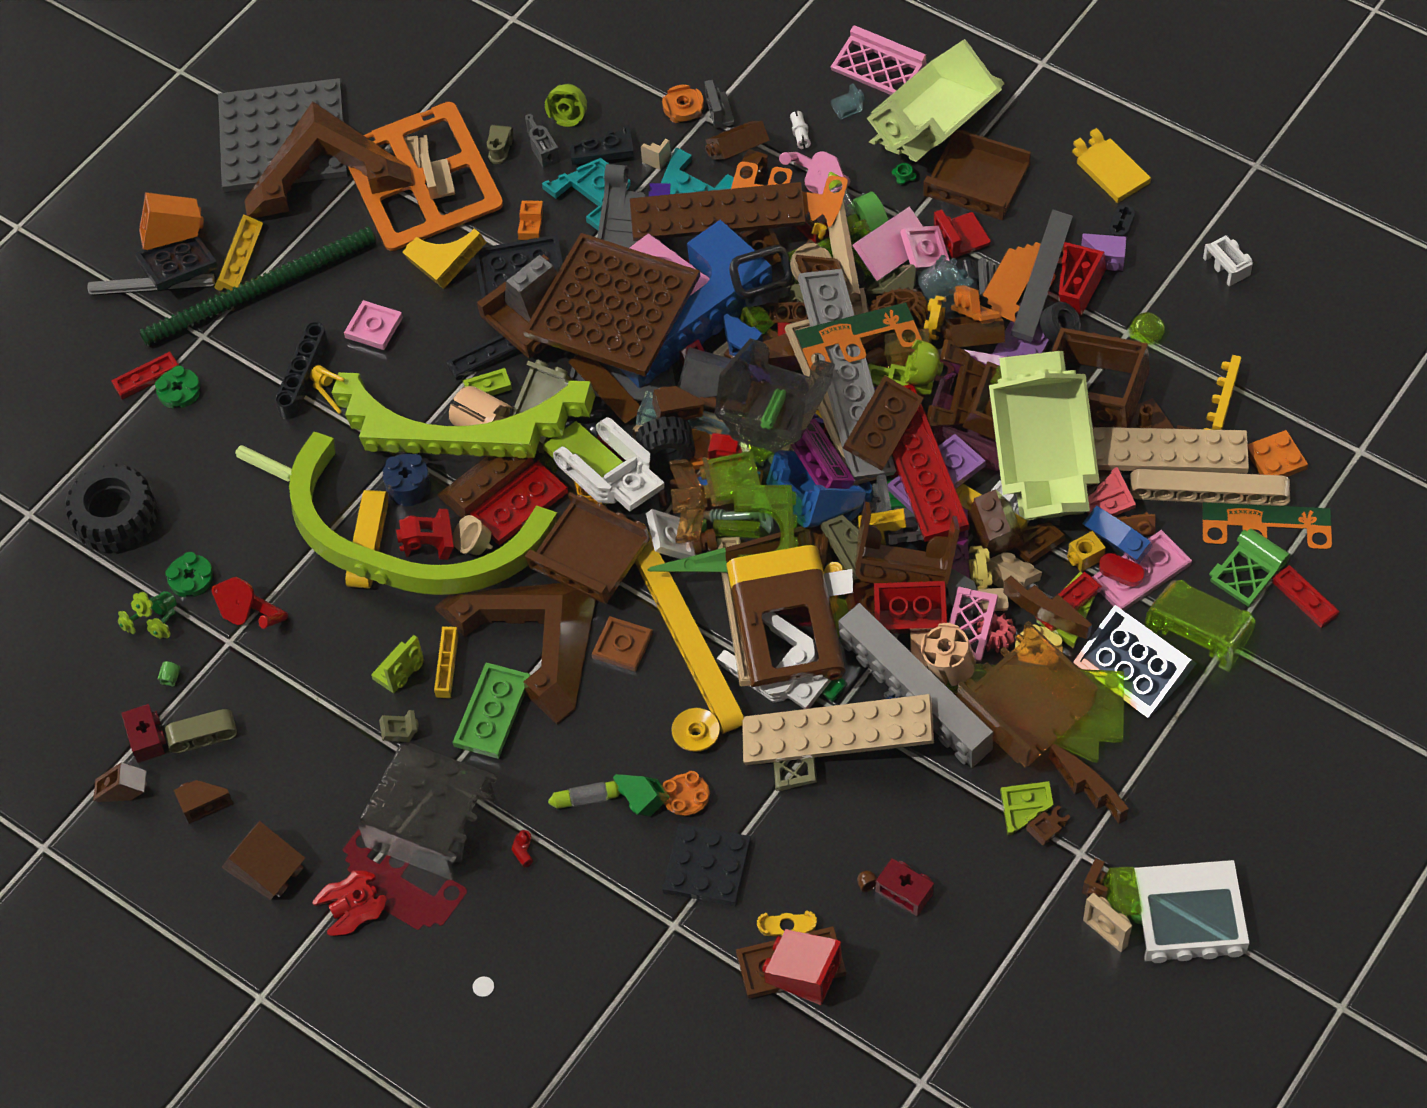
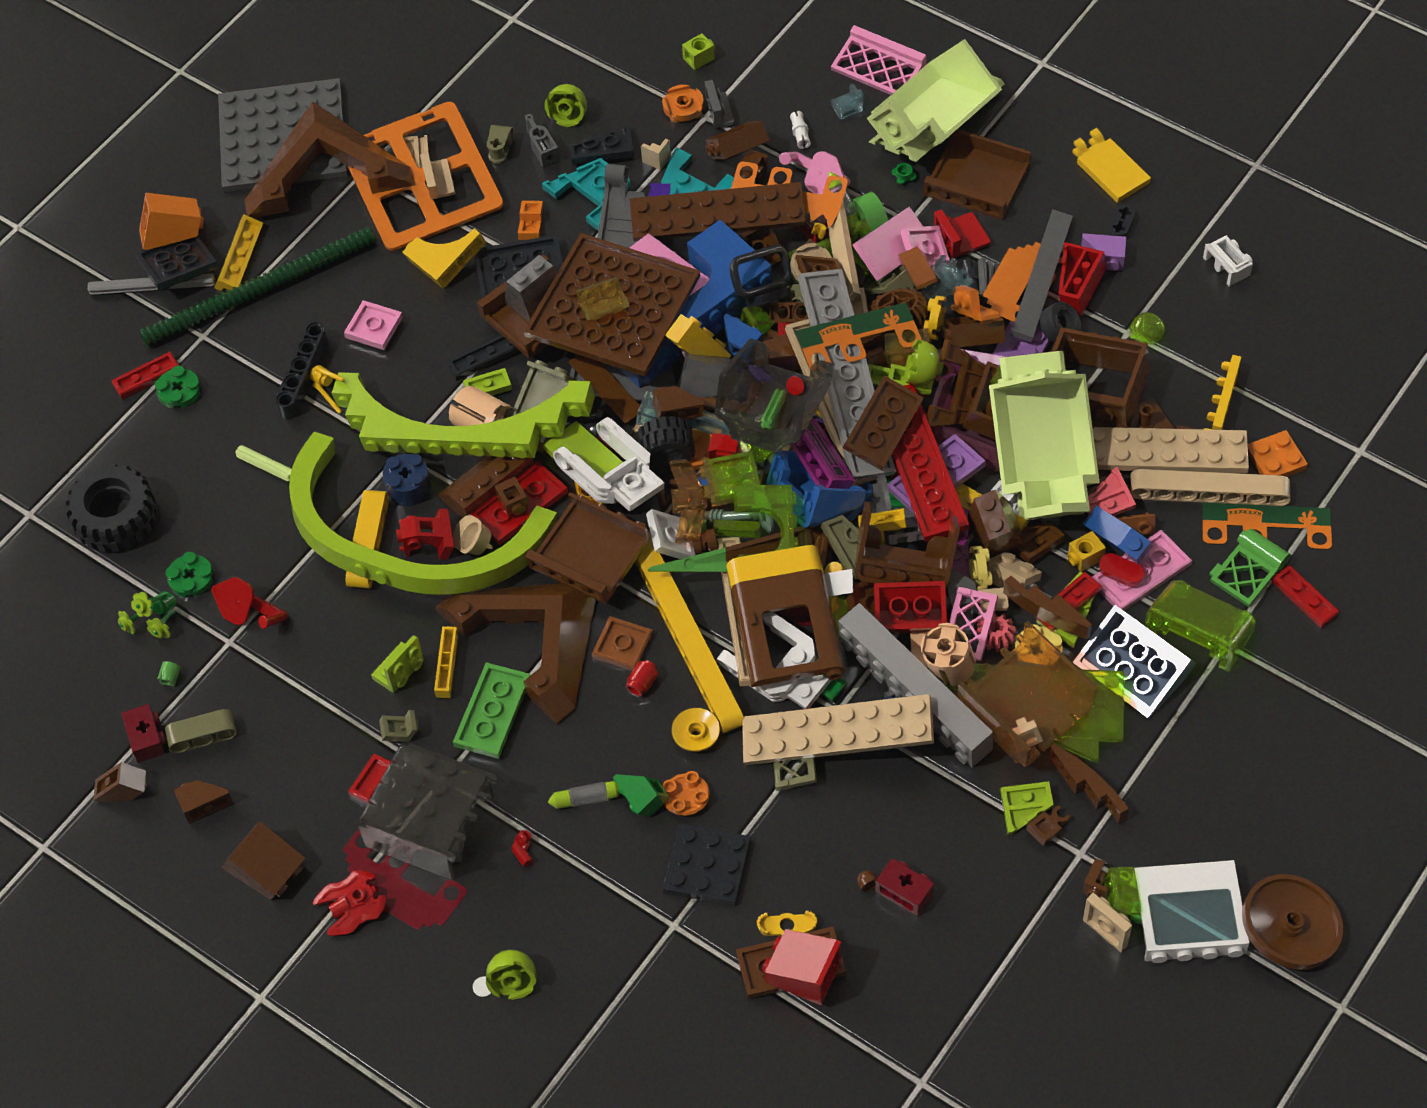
(369, 779): none -> red tile
(511, 496): none -> reddish brown brick
(511, 974): none -> lime cylinder
(602, 299): none -> clear yellow bracket
(641, 678): none -> red brick
(694, 340): none -> yellow slope
(698, 51): none -> lime brick
(795, 385): none -> red sticker
(917, 267): none -> dark orange slope
(1028, 731): none -> tan tile
(1292, 921): none -> reddish brown dish

